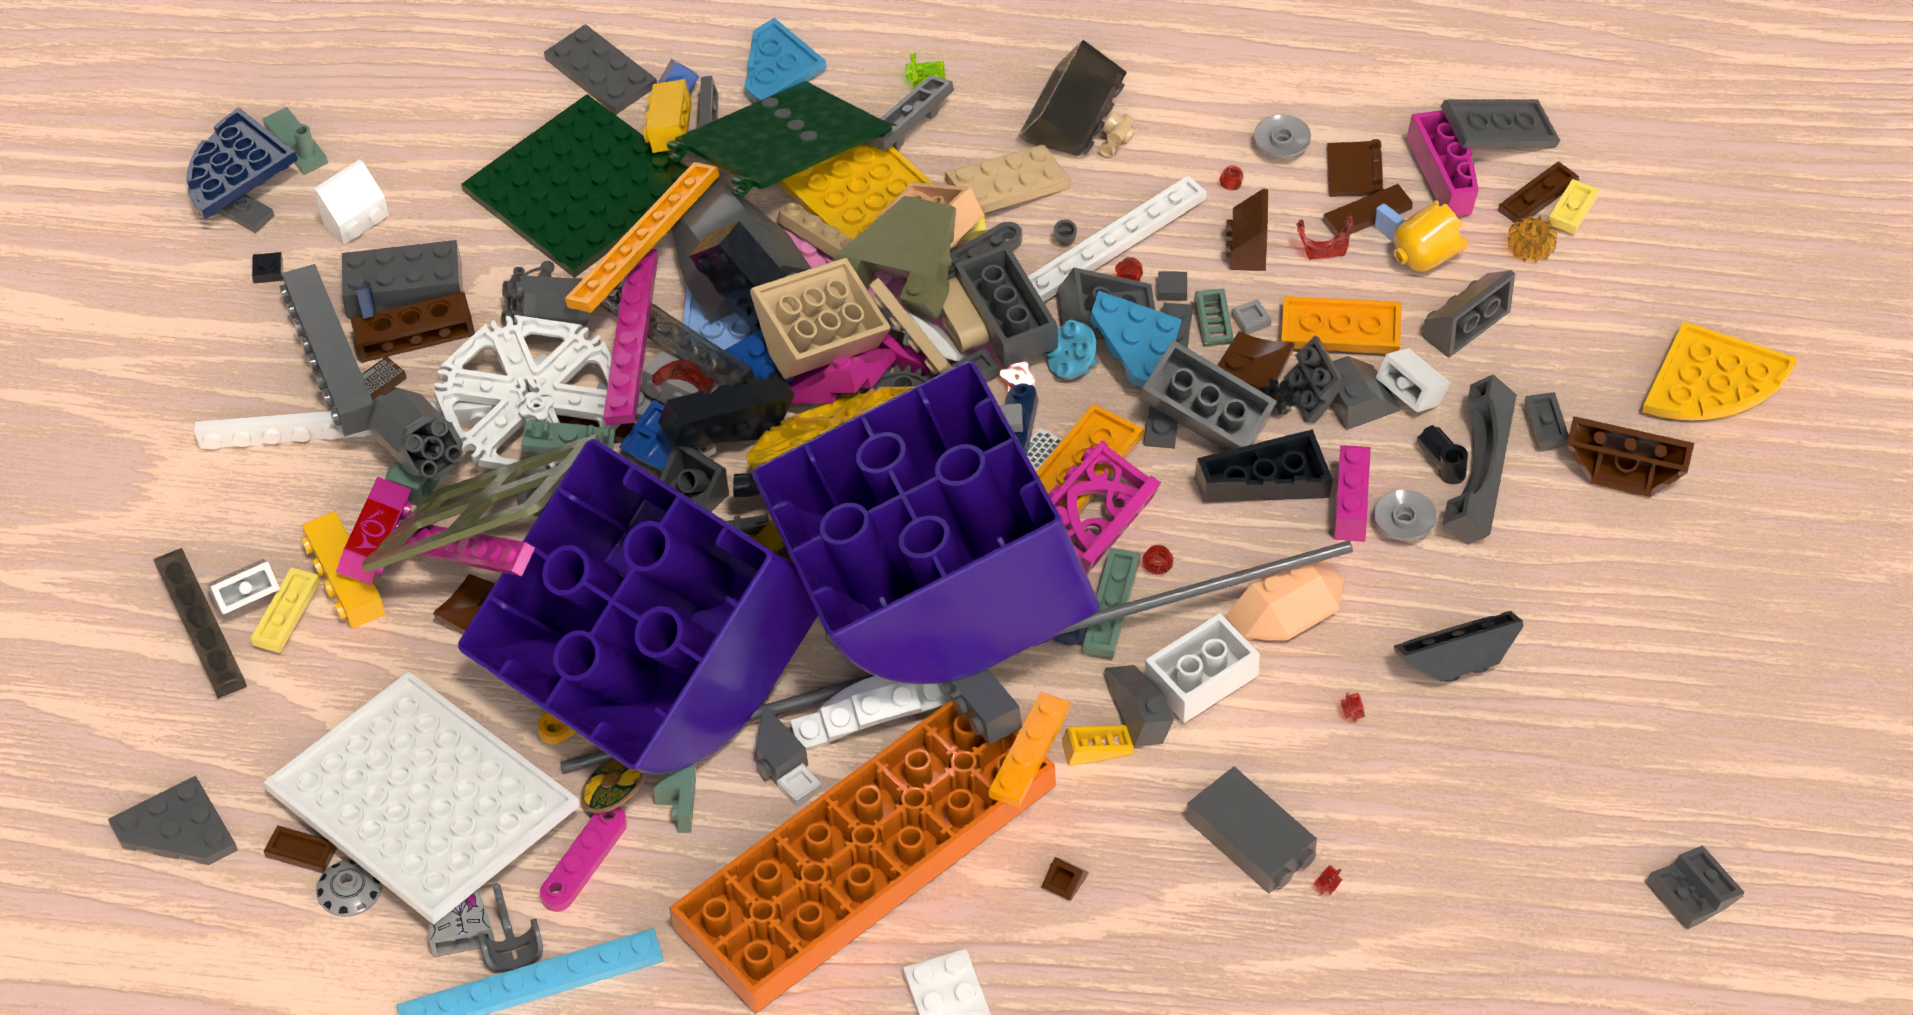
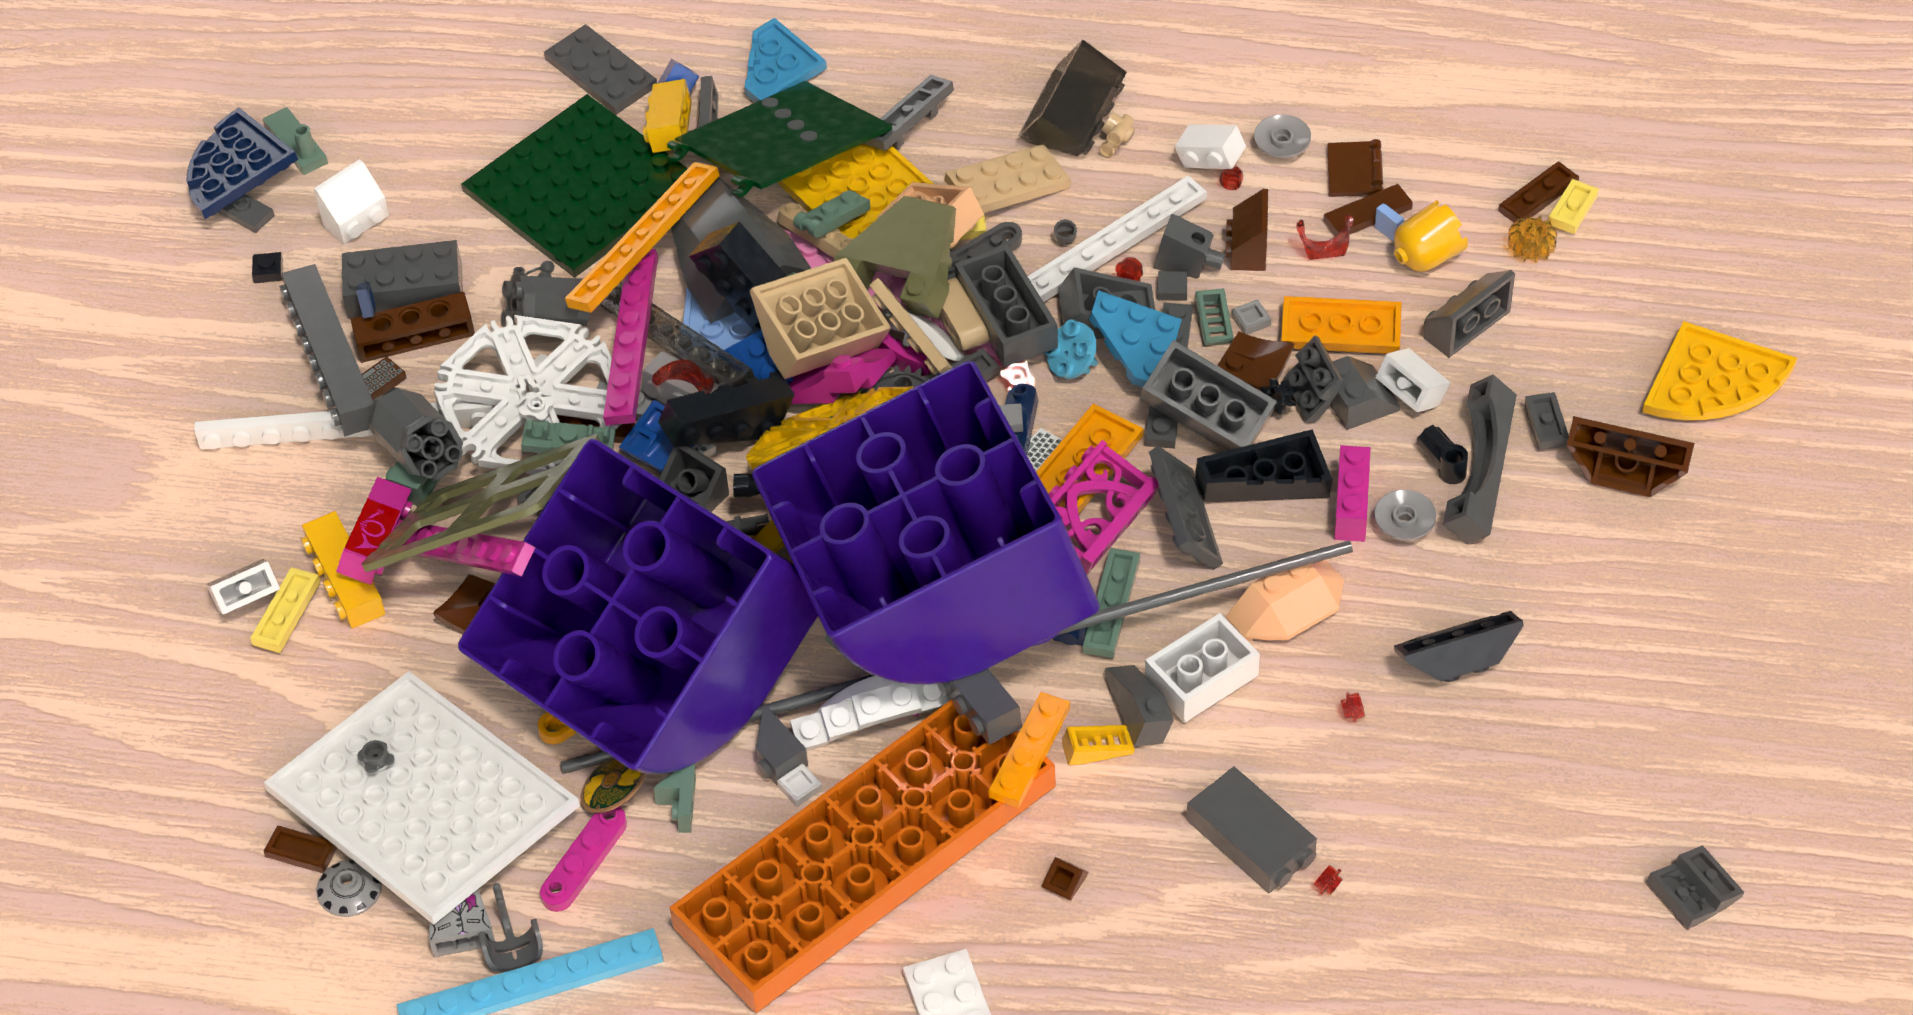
(176, 825): dark grey plate -> none
(200, 623): clear smoke plate -> none
(375, 756): none -> dark grey plate
(832, 214): none -> sand green plate
(920, 71): clear neon green bracket -> none
(1158, 553): clear red plate -> none
(1185, 508): none -> dark grey plate
(1187, 248): none -> dark grey torso
(1210, 146): none -> white brick
(1443, 161): dark pink wedge -> none
(1500, 123): dark grey tile -> none

